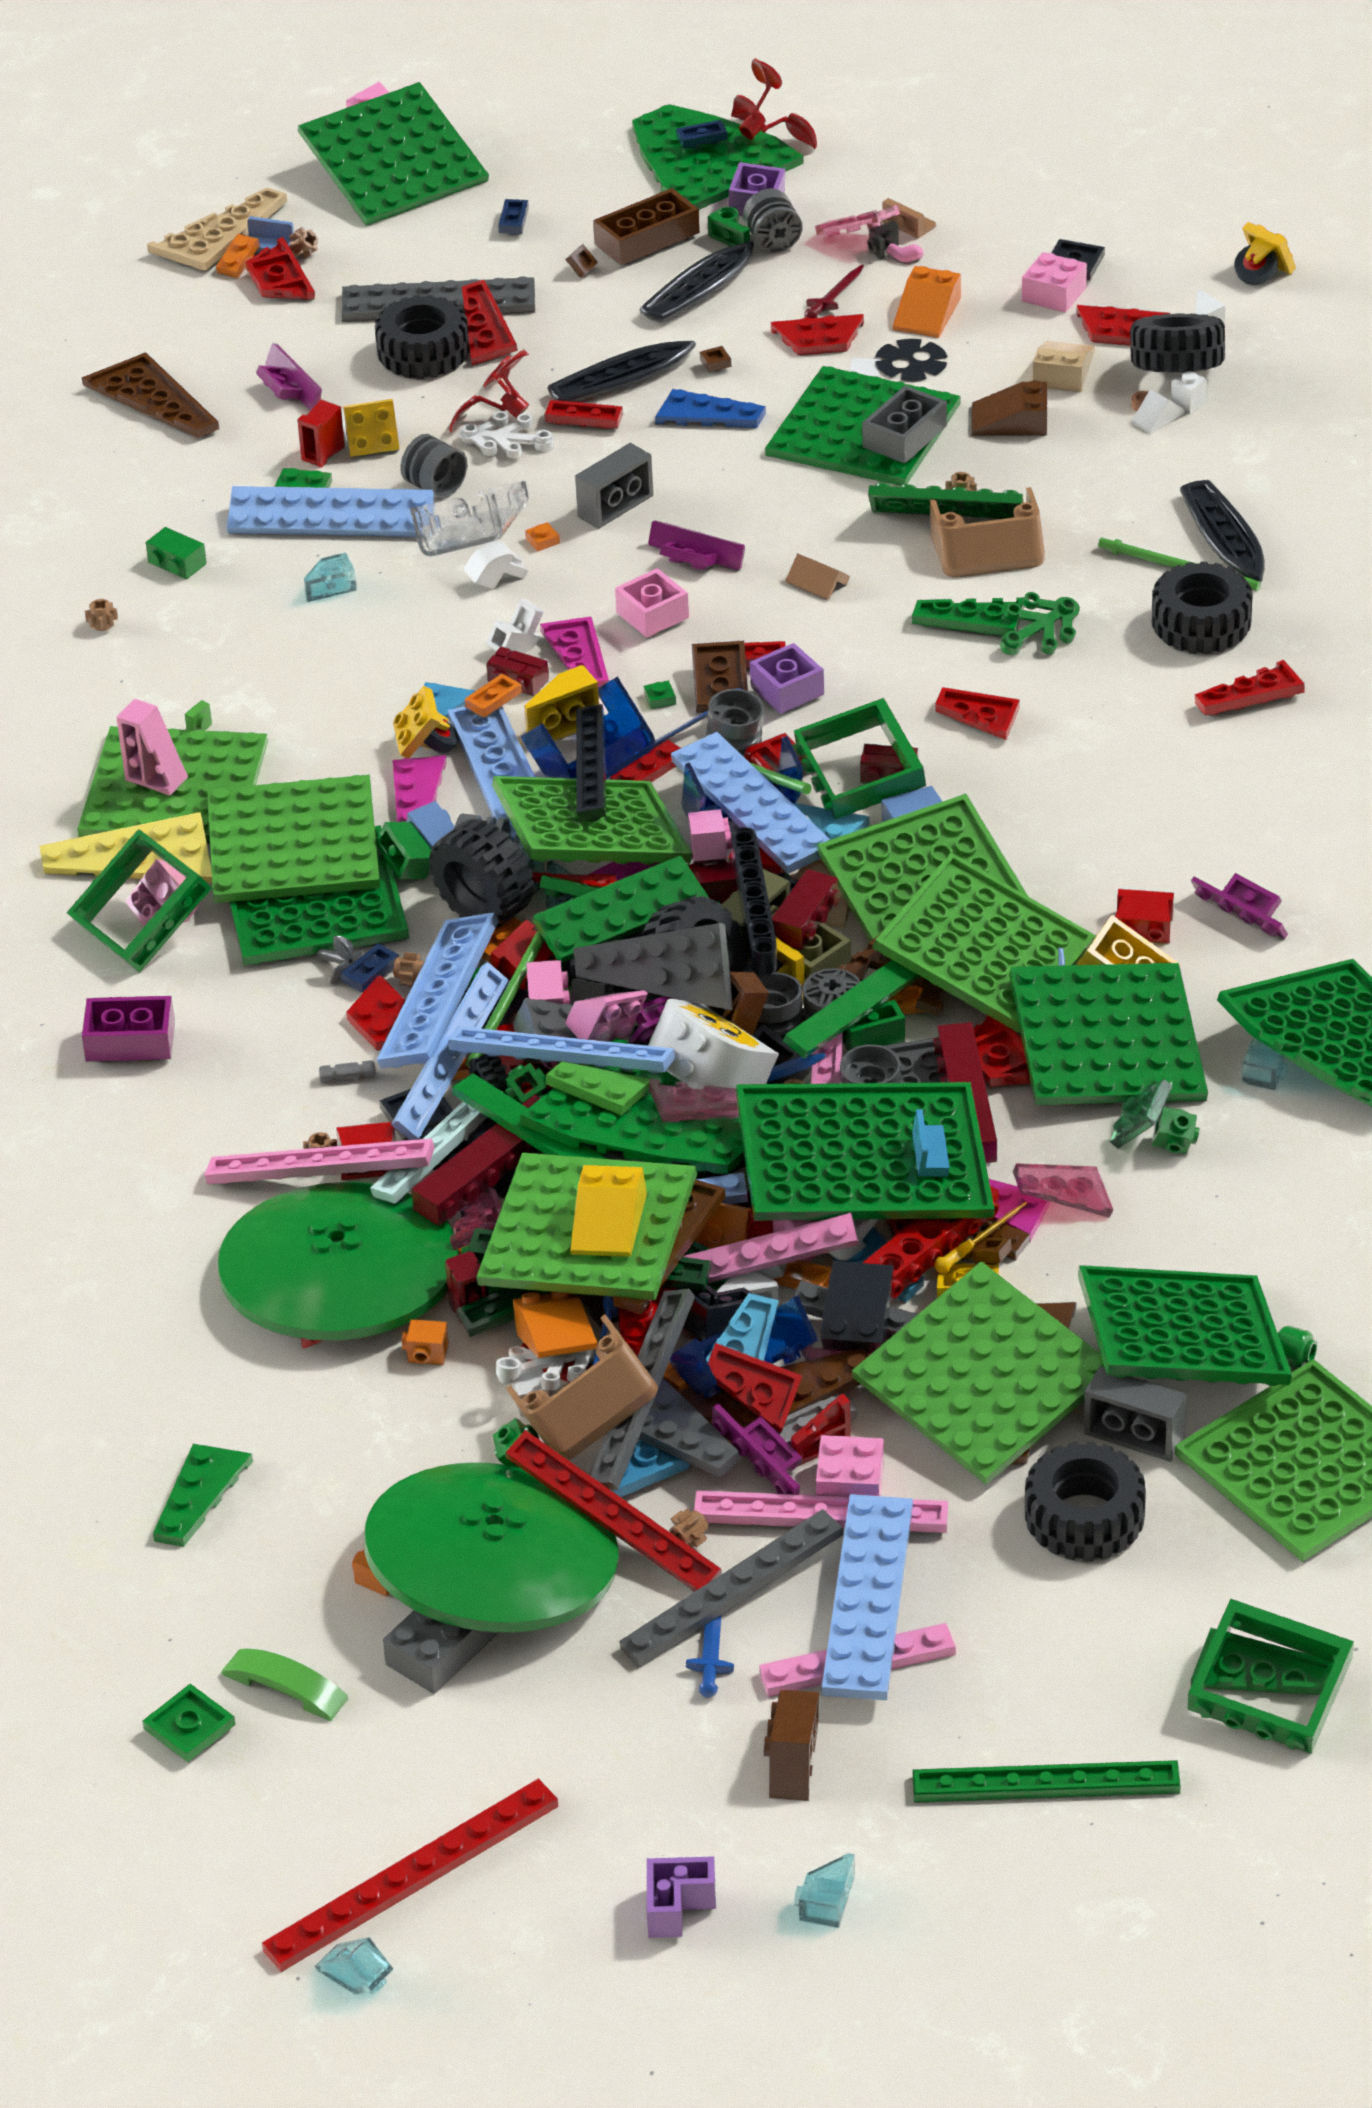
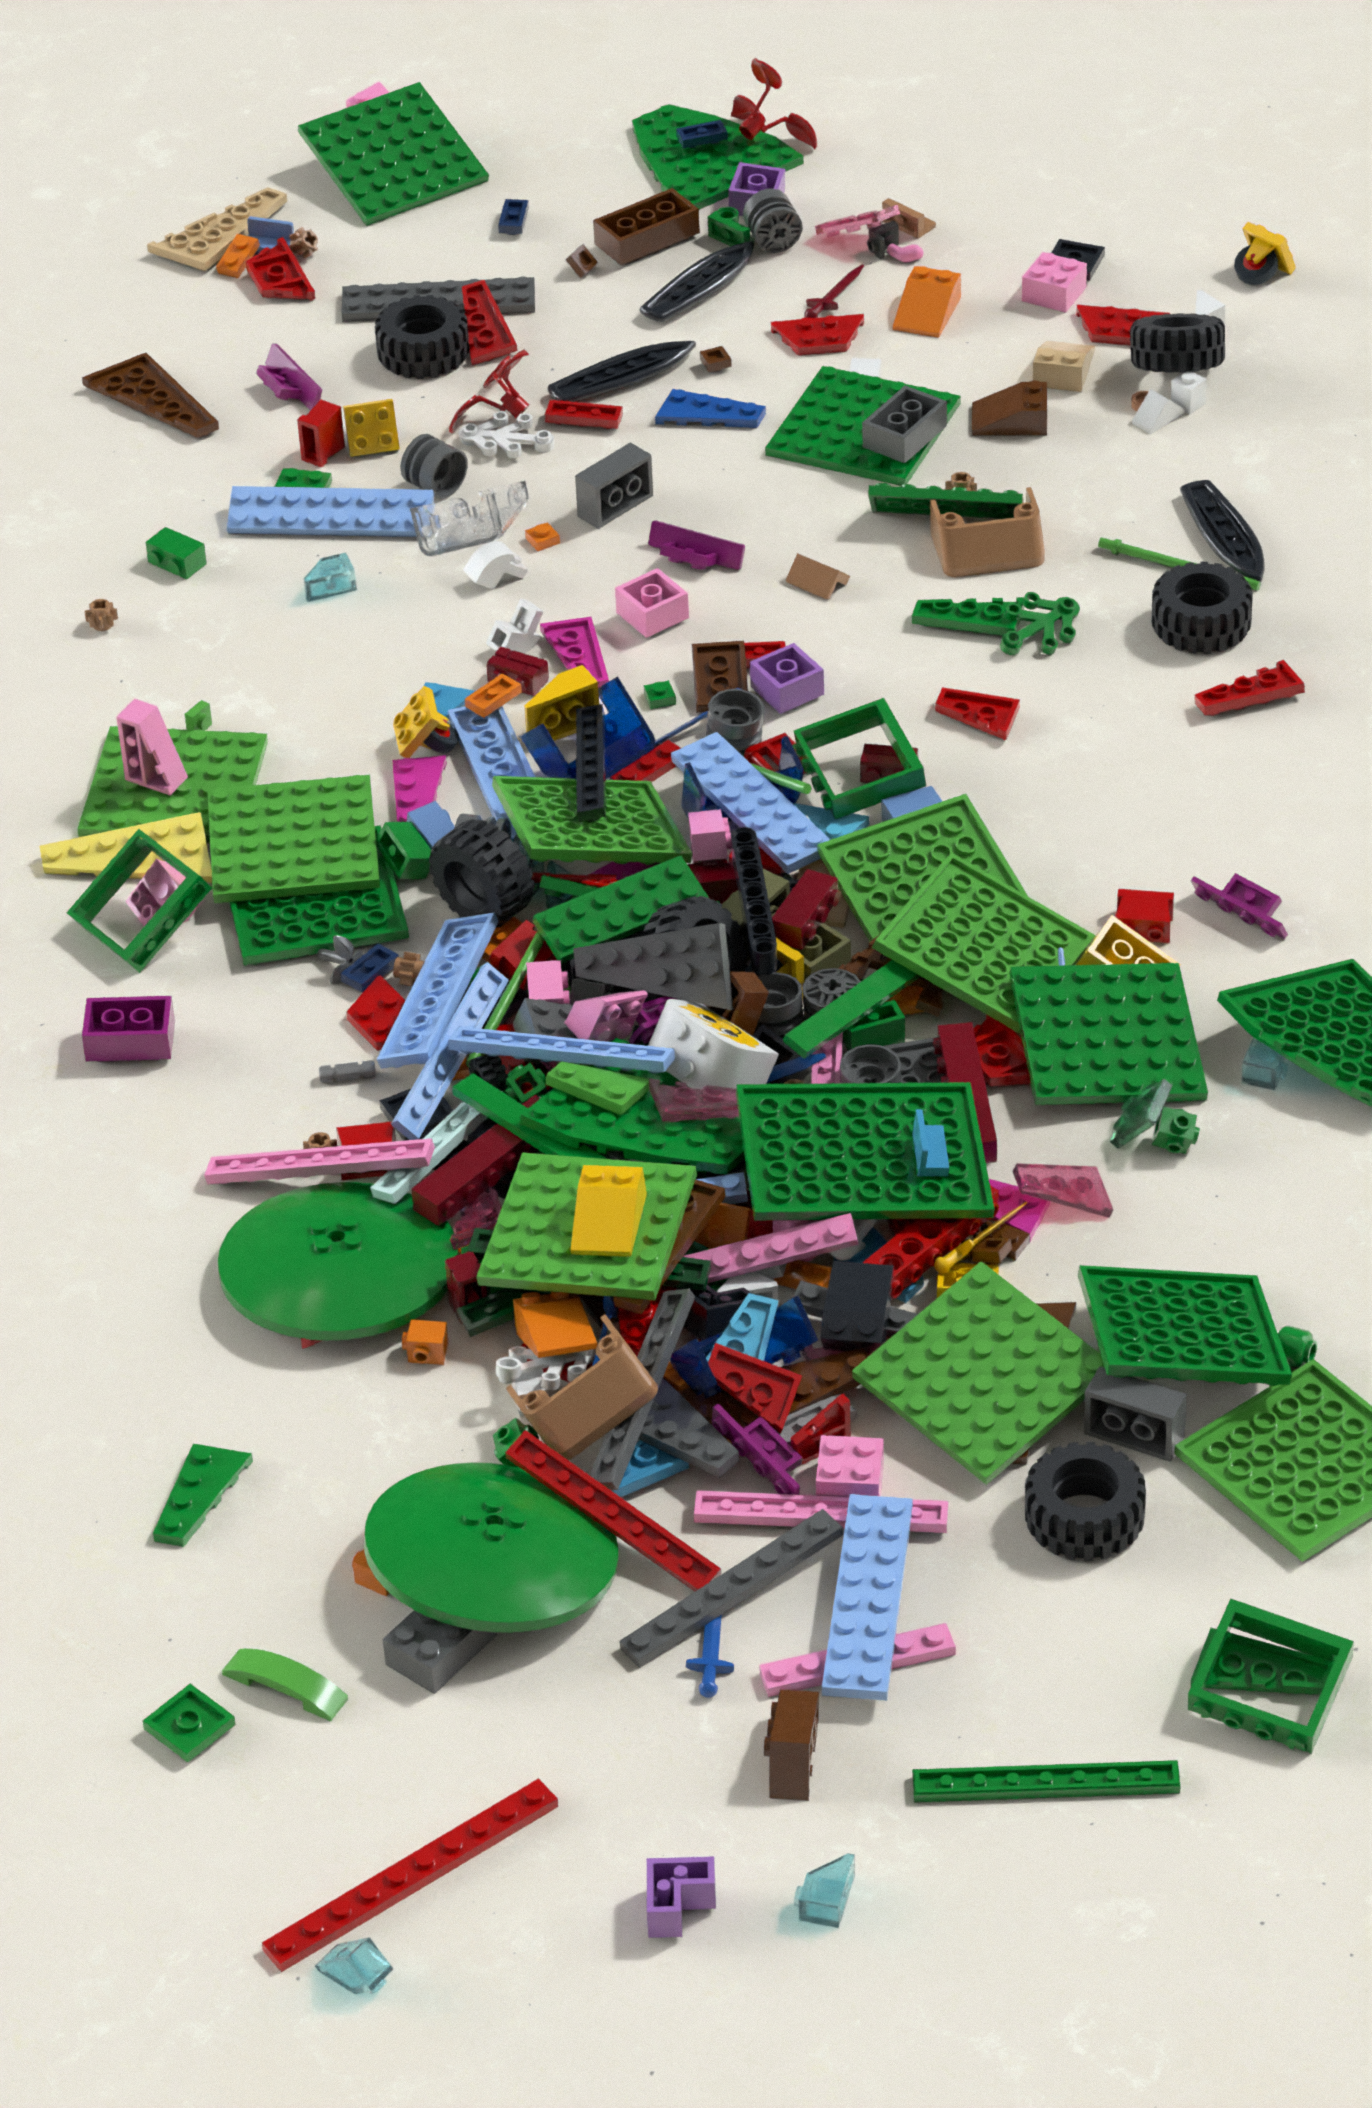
(689, 1527): medium nougat gear -> none
(906, 349): black piece -> none

